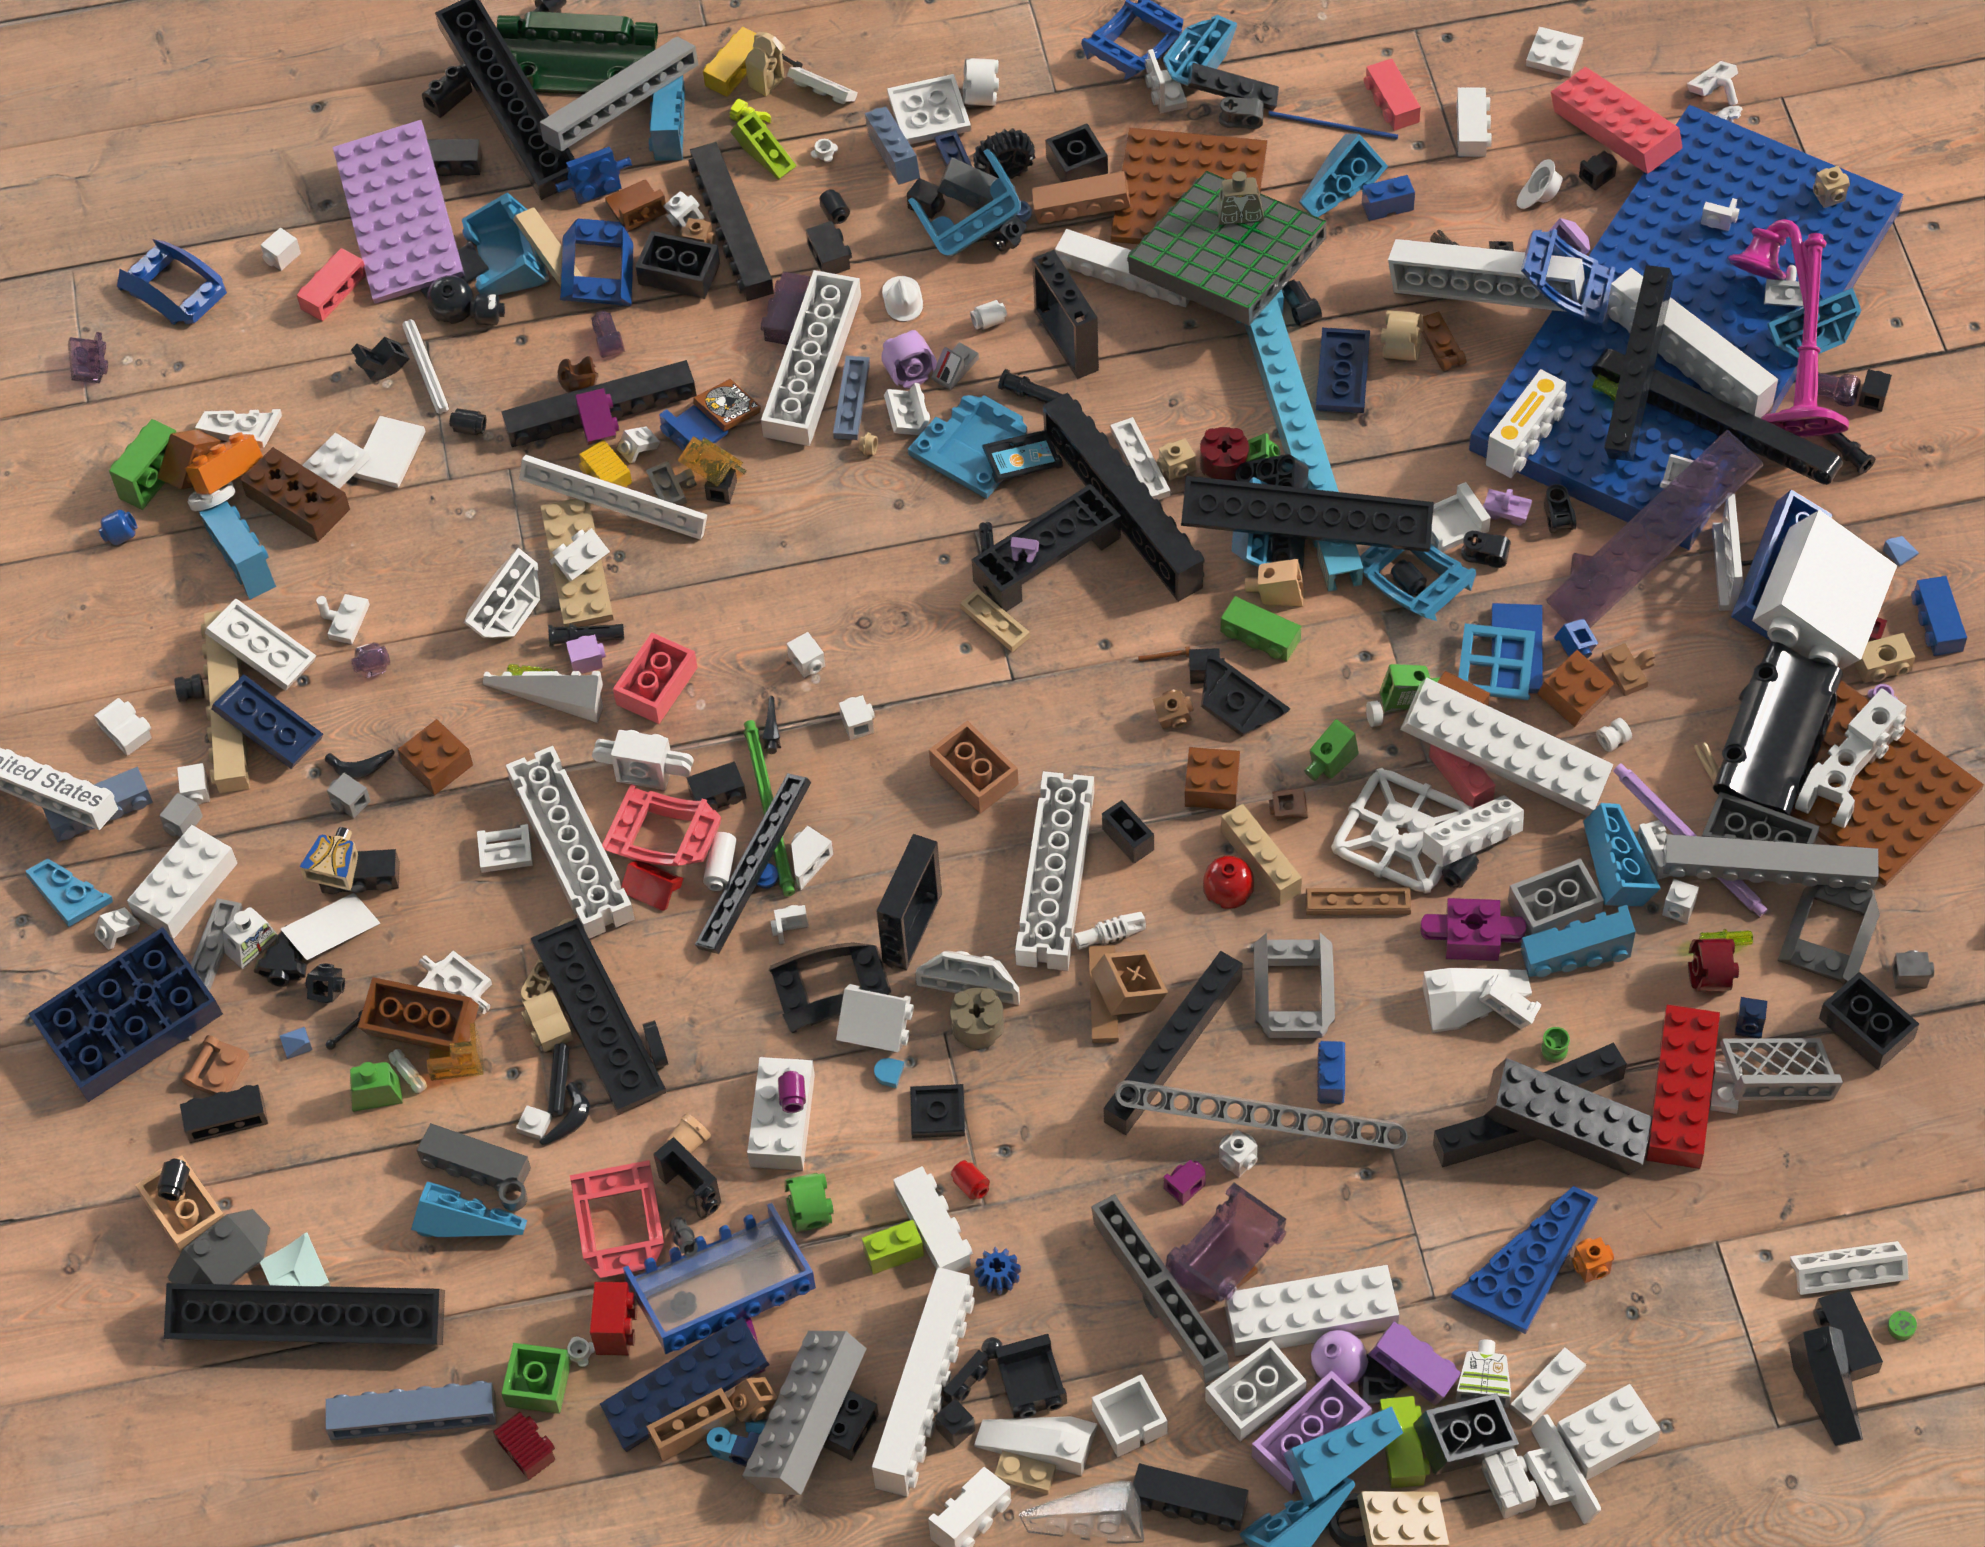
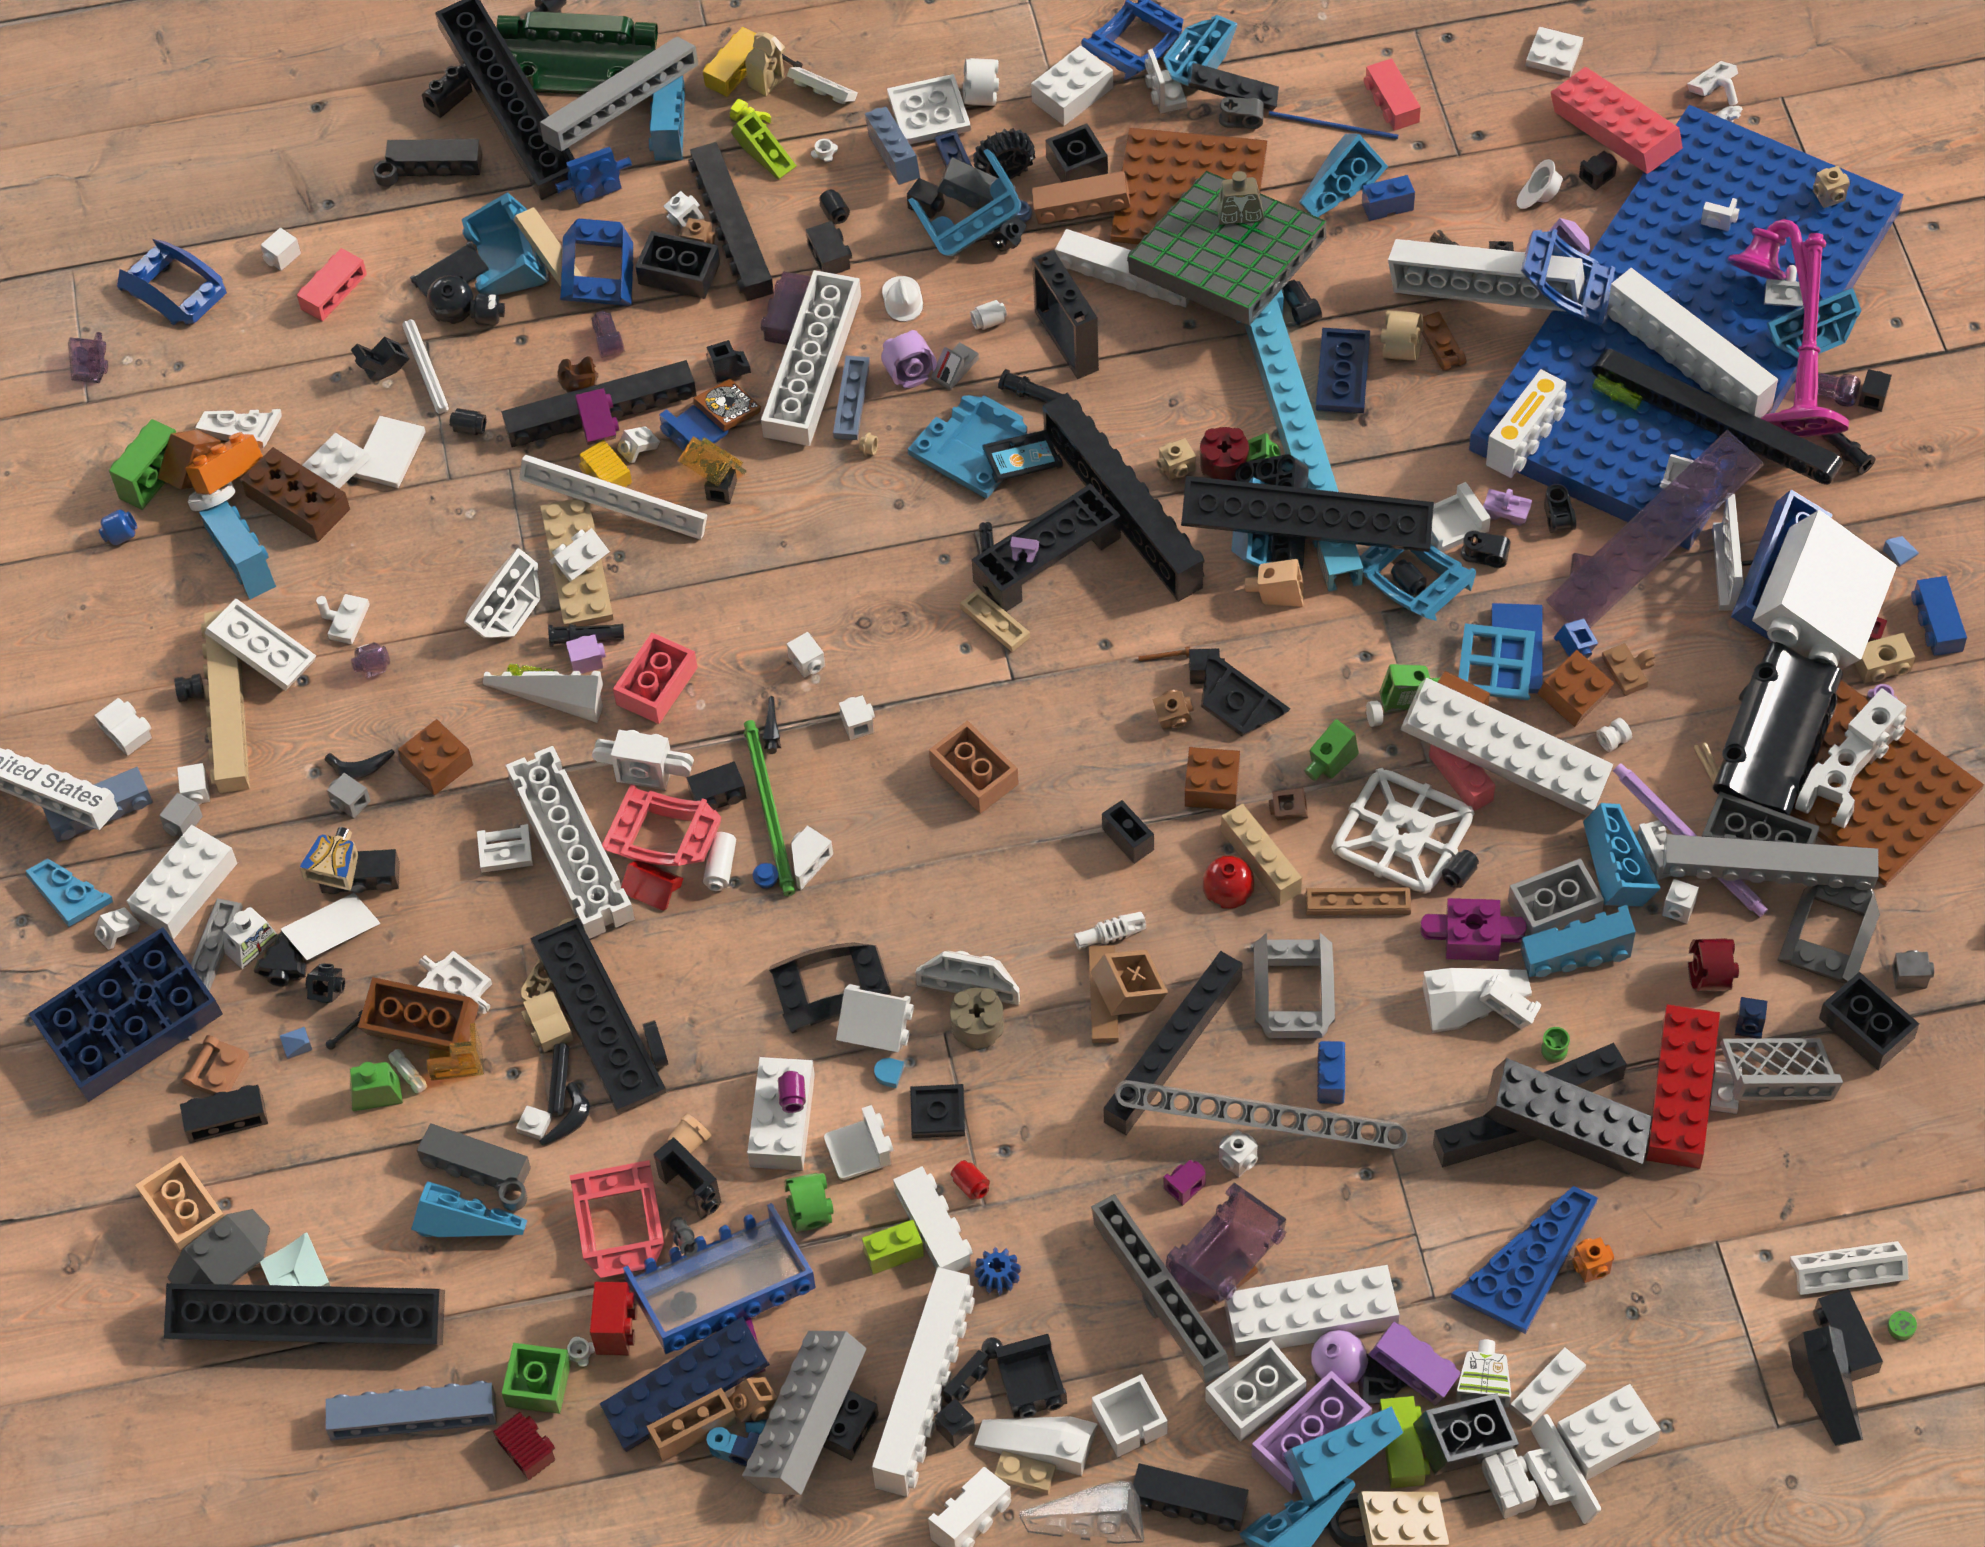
(173, 1179): black brick -> none
(267, 721): dark blue plate -> none
(397, 211): lavender plate -> none
(637, 204): dark orange bracket -> none
(668, 485): dark grey plate -> none
(726, 362): none -> black brick
(753, 863): black tile -> none
(788, 919): white bracket -> none
(859, 1146): none -> white bracket
(907, 410): white bracket -> none
(909, 902): black window -> none
(1055, 871): white brick -> none
(1072, 85): none -> white brick
(1139, 457): white plate -> none
(1260, 629): bright green brick -> none
(1473, 122): white brick -> none
(1473, 831): white brick -> none
(1639, 363): black brick -> none
(1740, 937): clear neon green axle -> none

